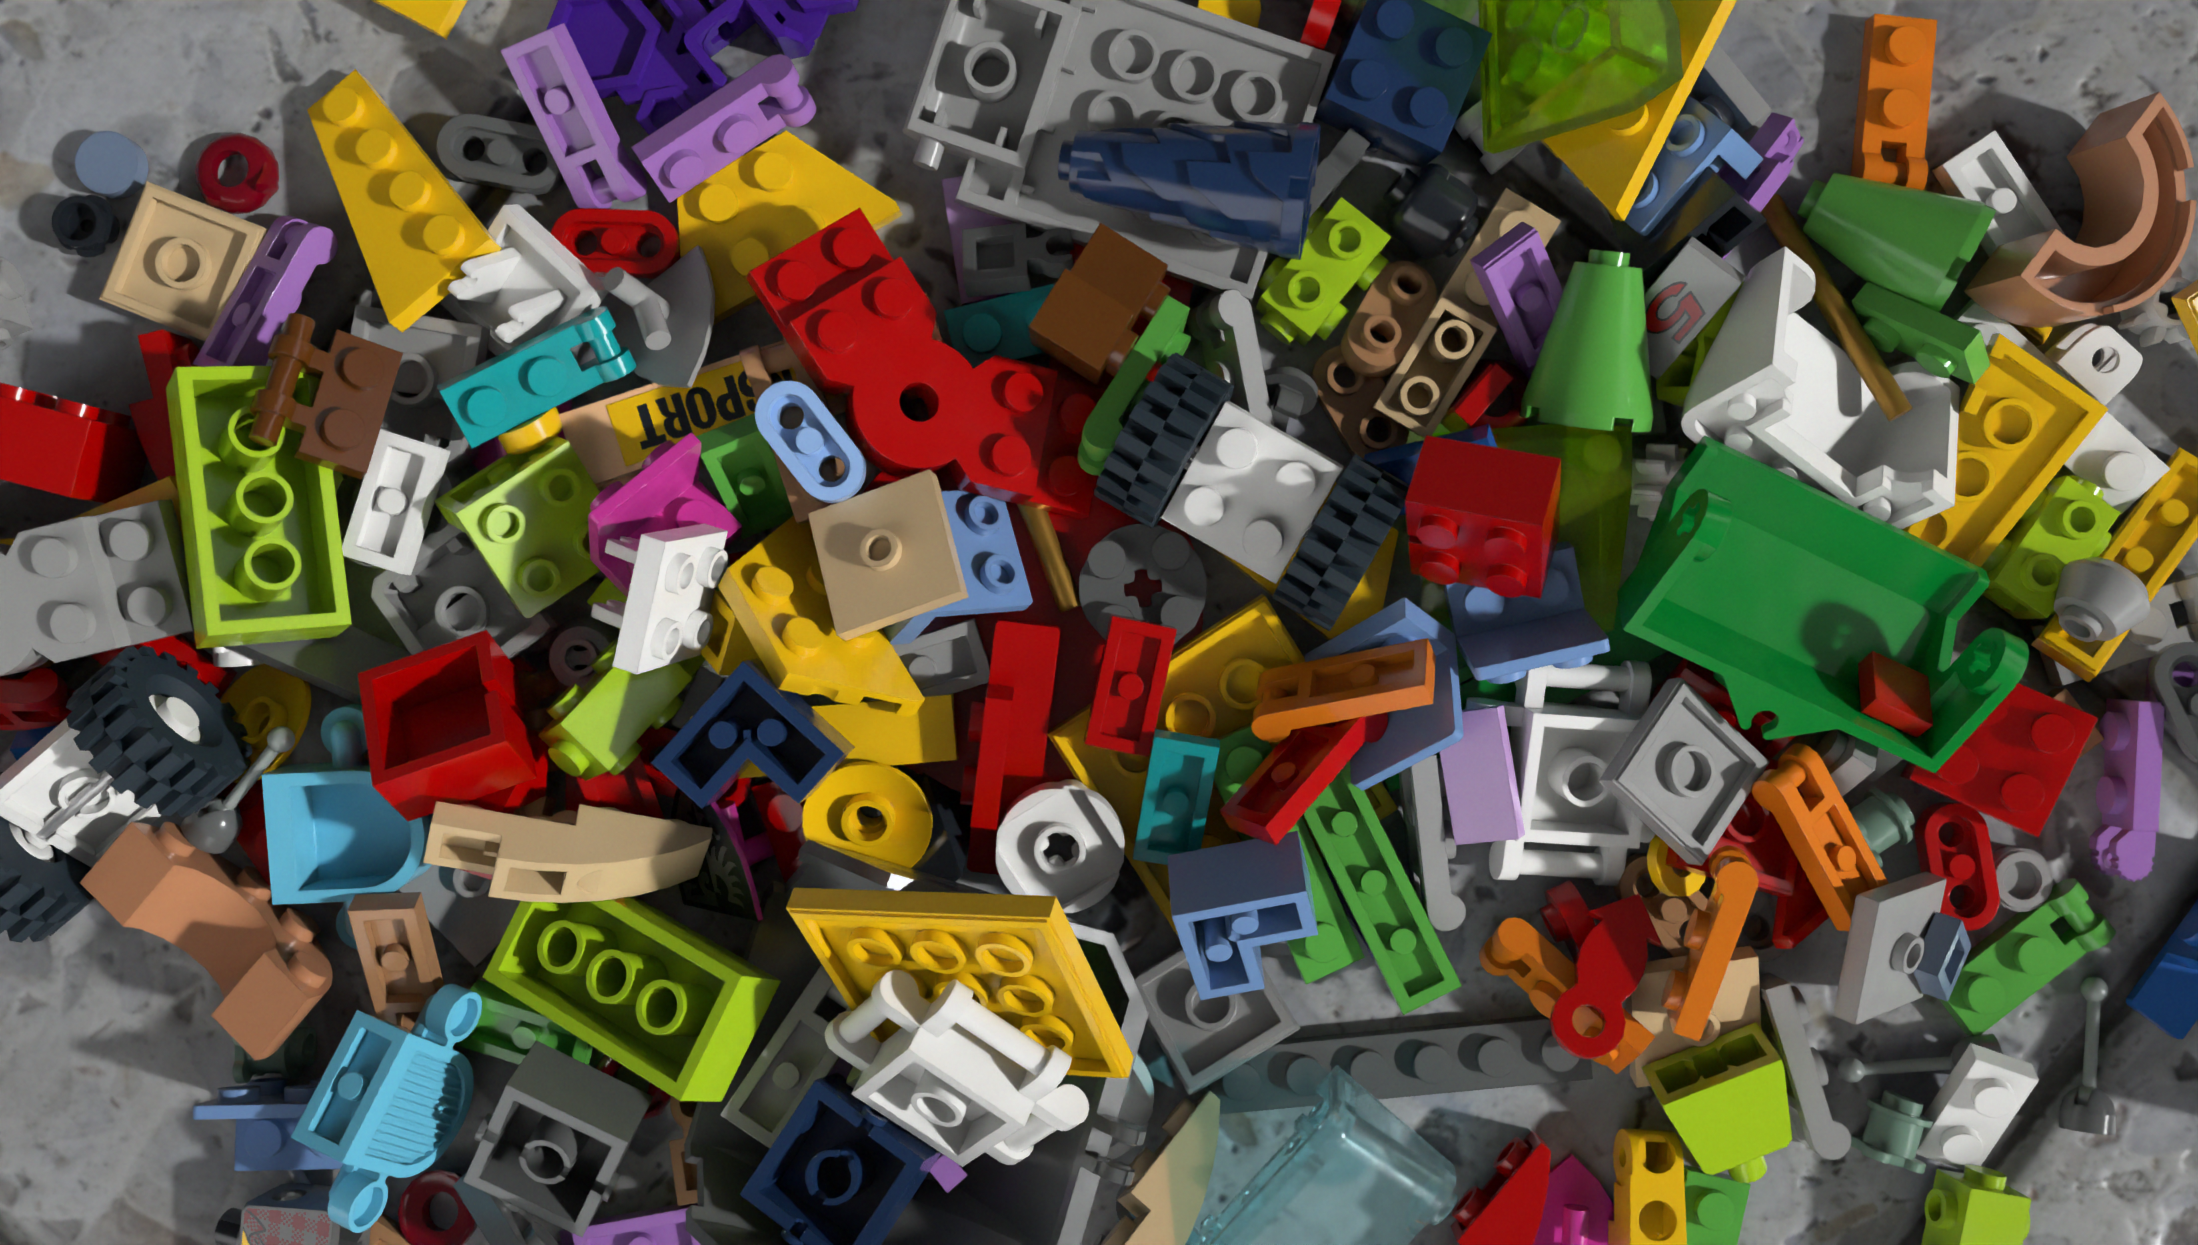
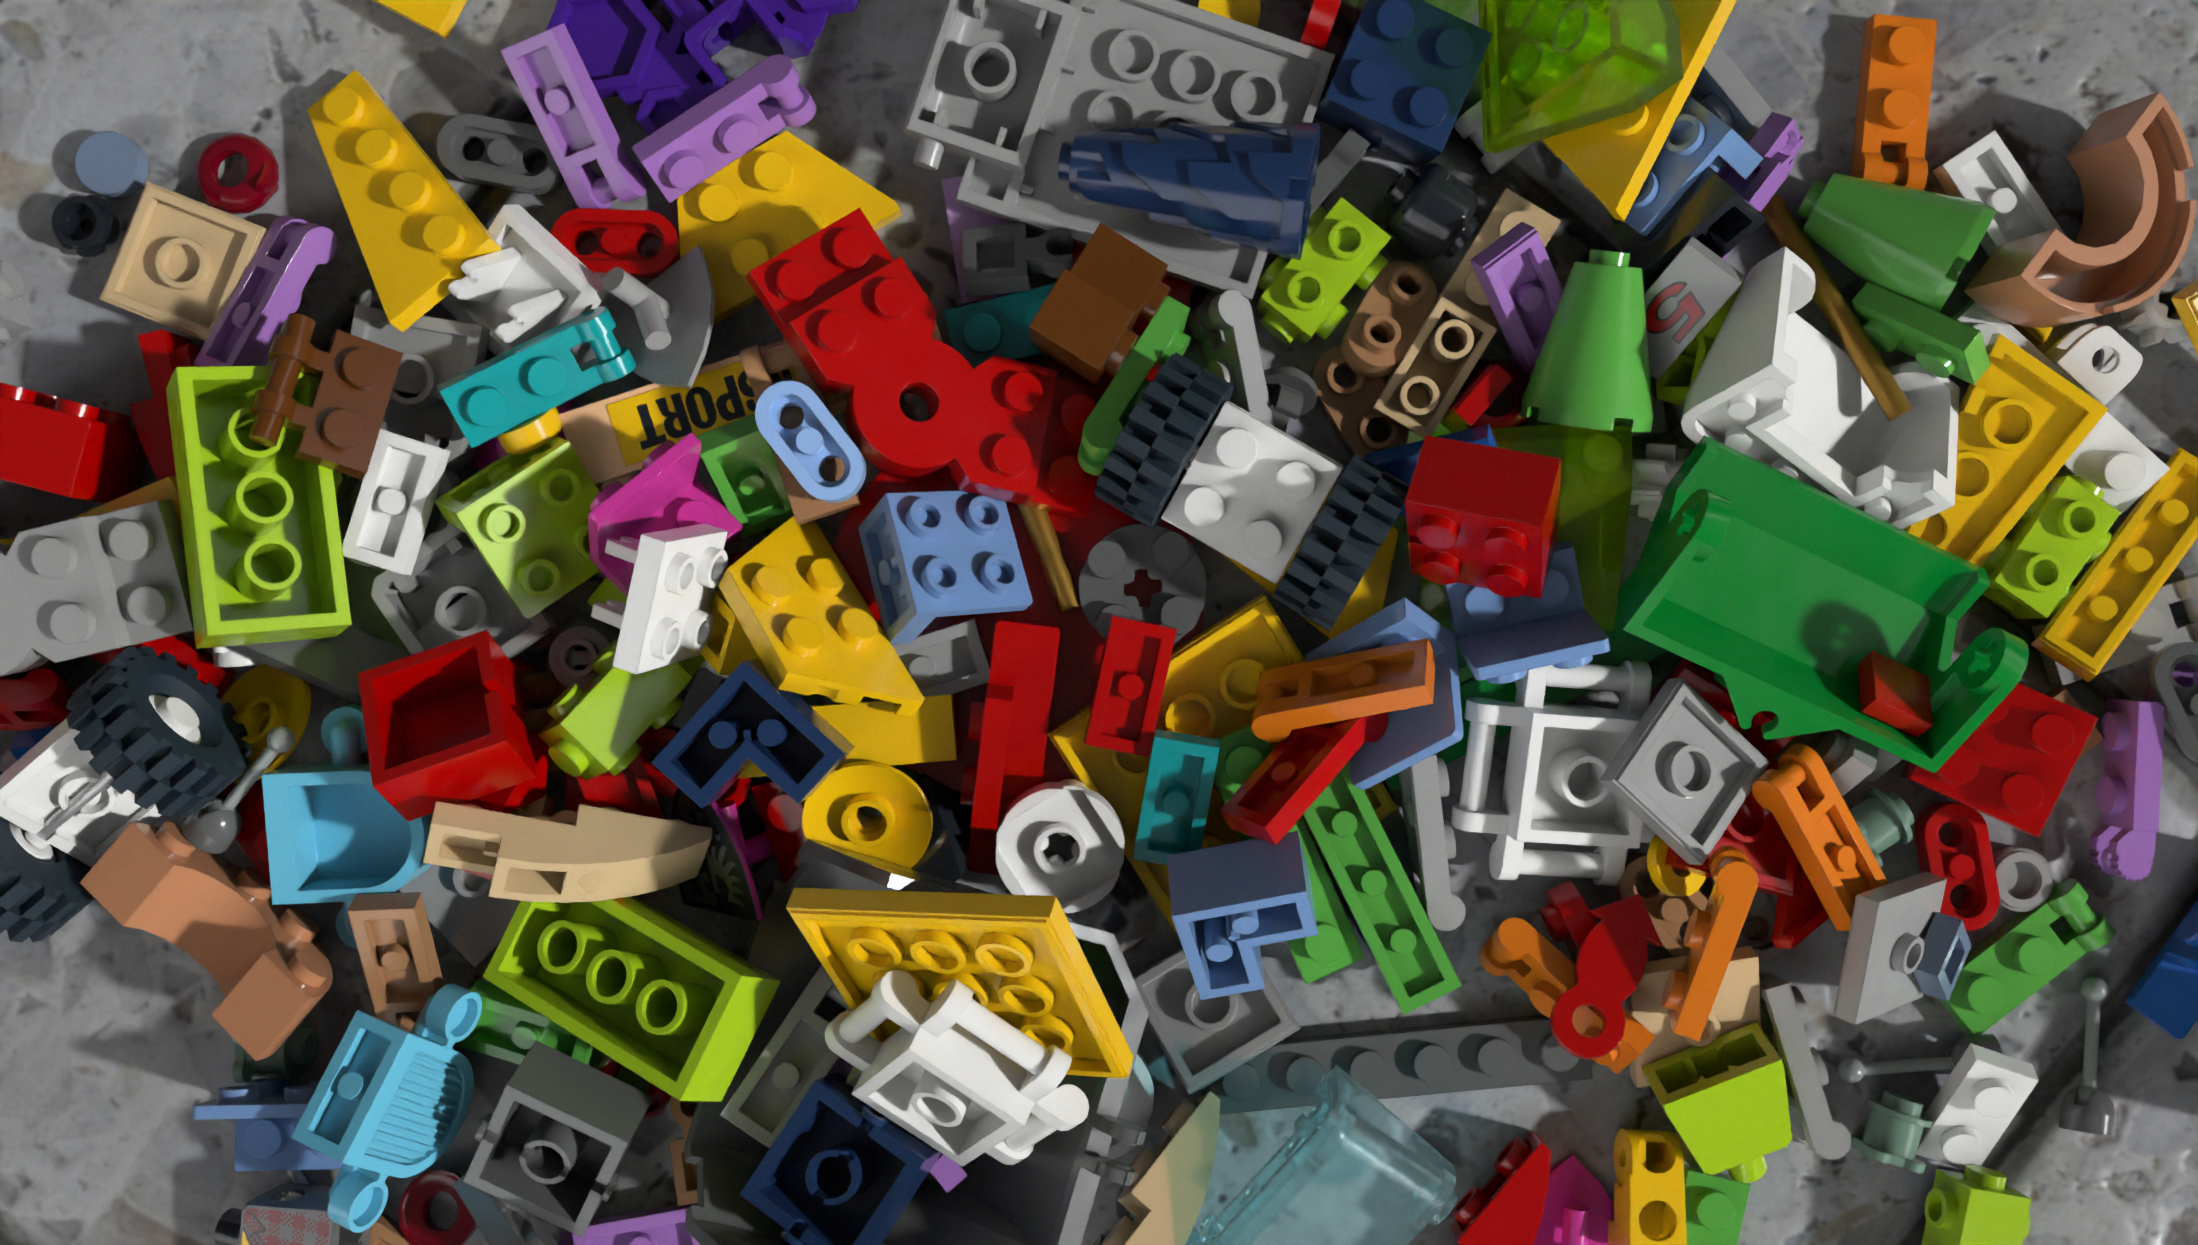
(887, 555): tan plate -> none
(1482, 780): lavender tile -> none
(2099, 599): light grey cone -> none

